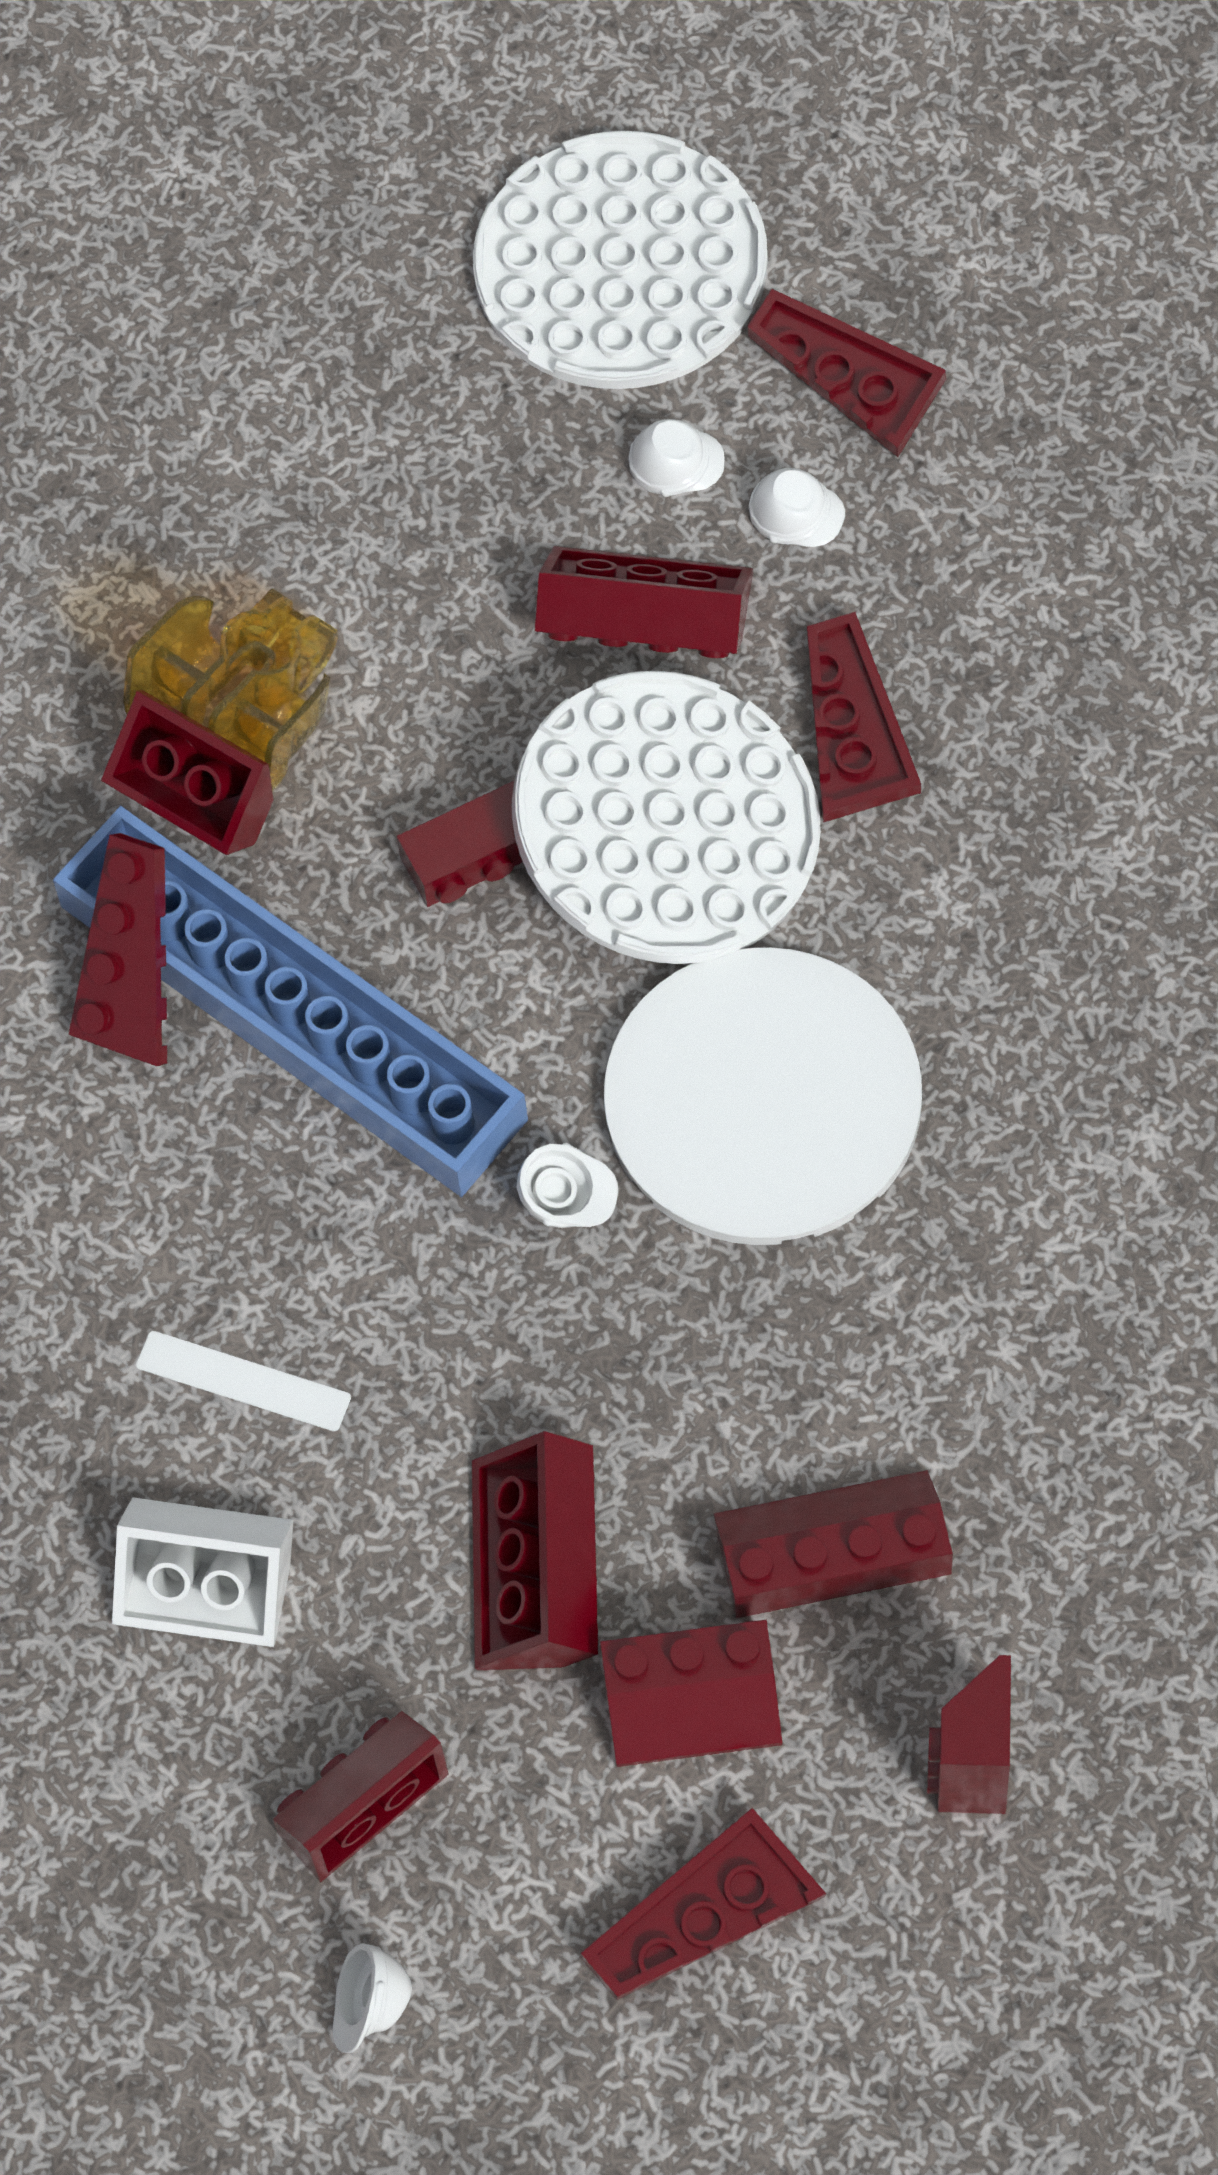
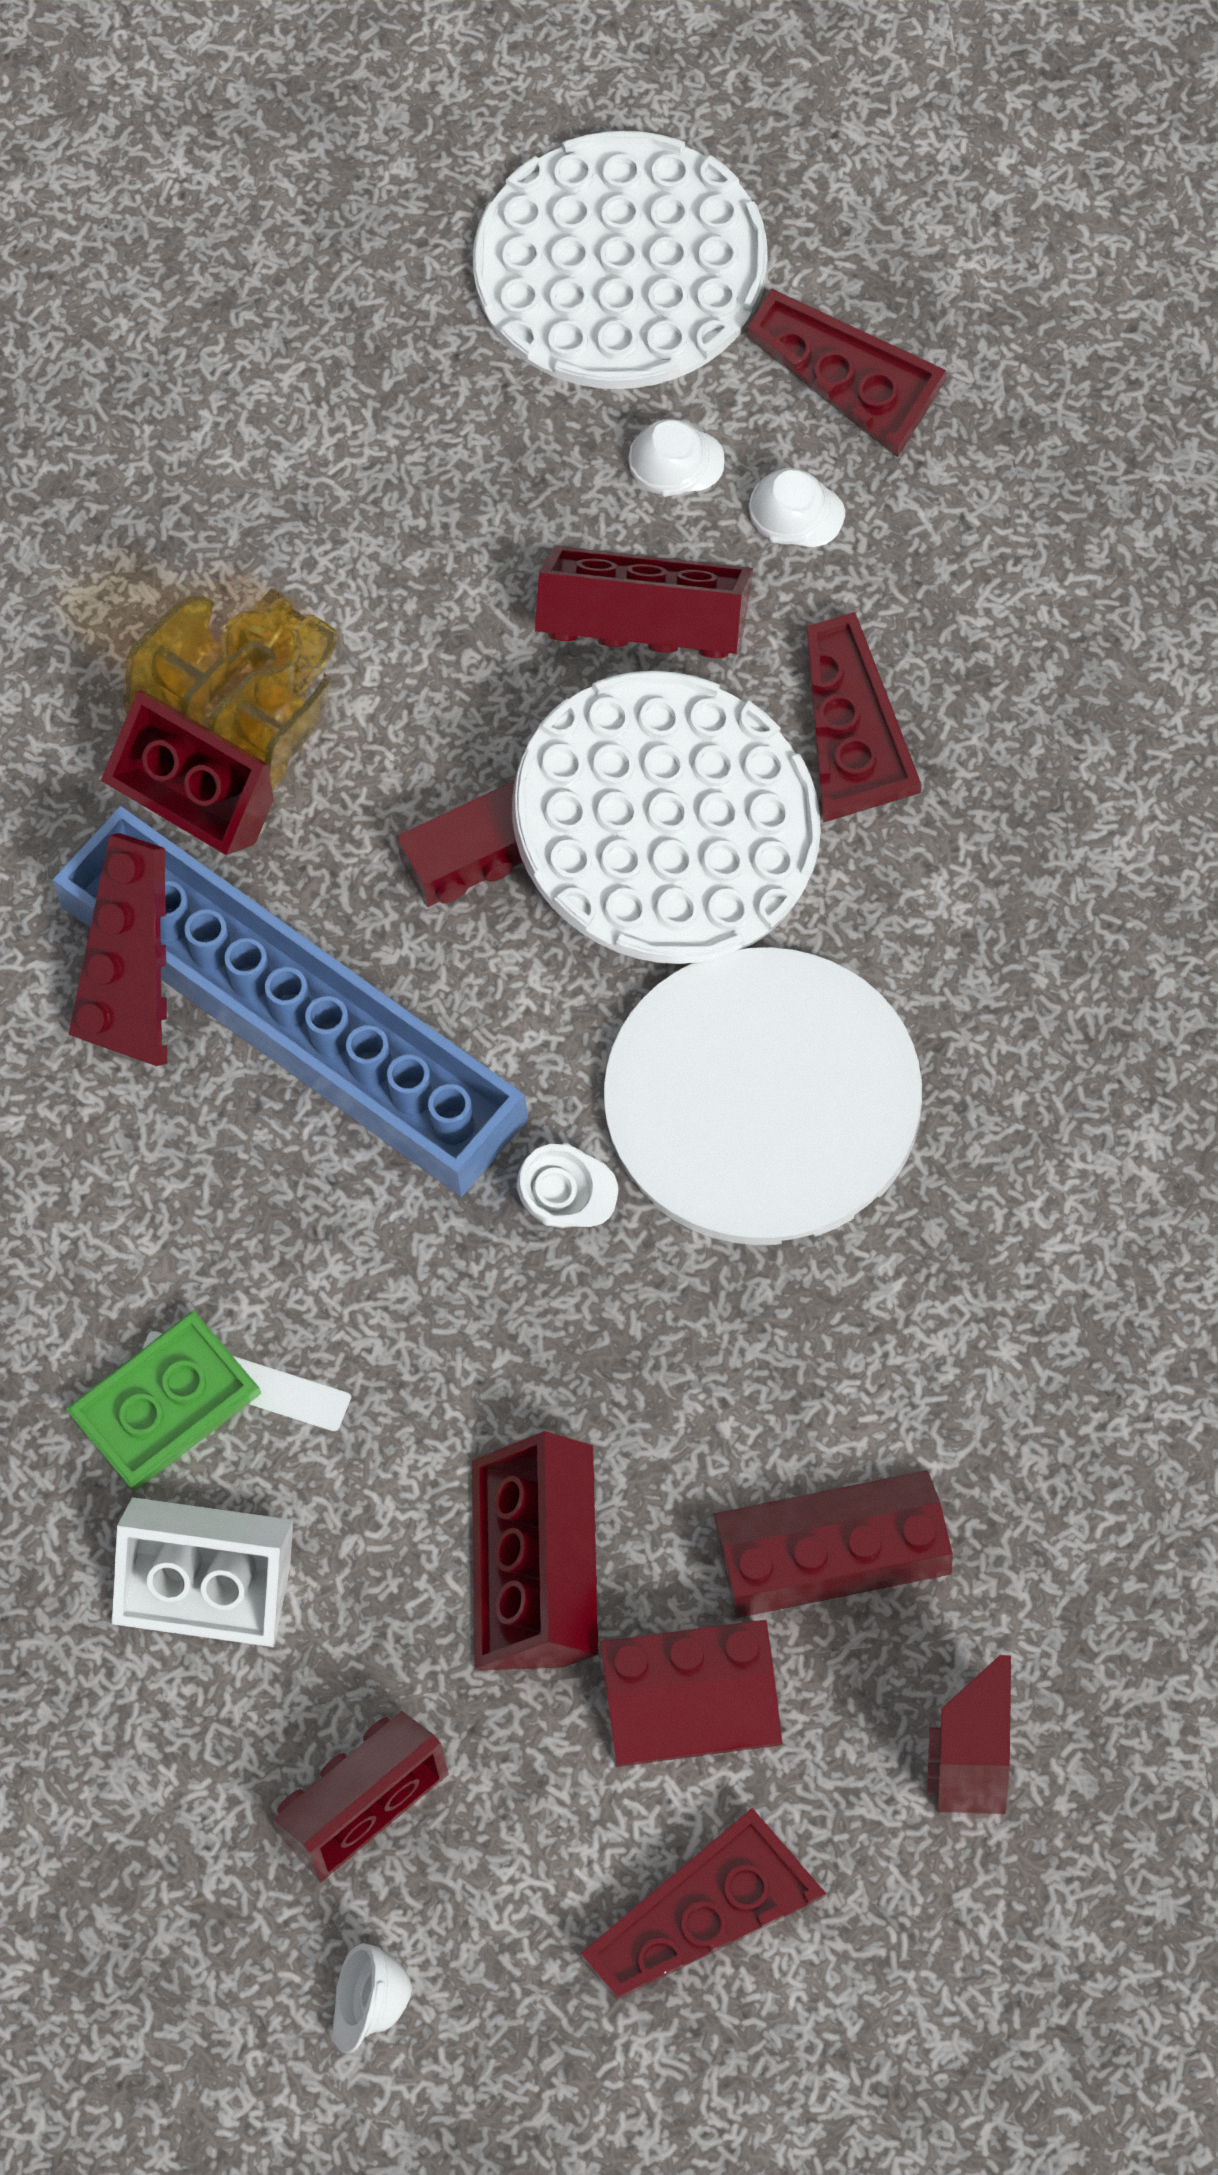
(163, 1401): none -> bright green tile

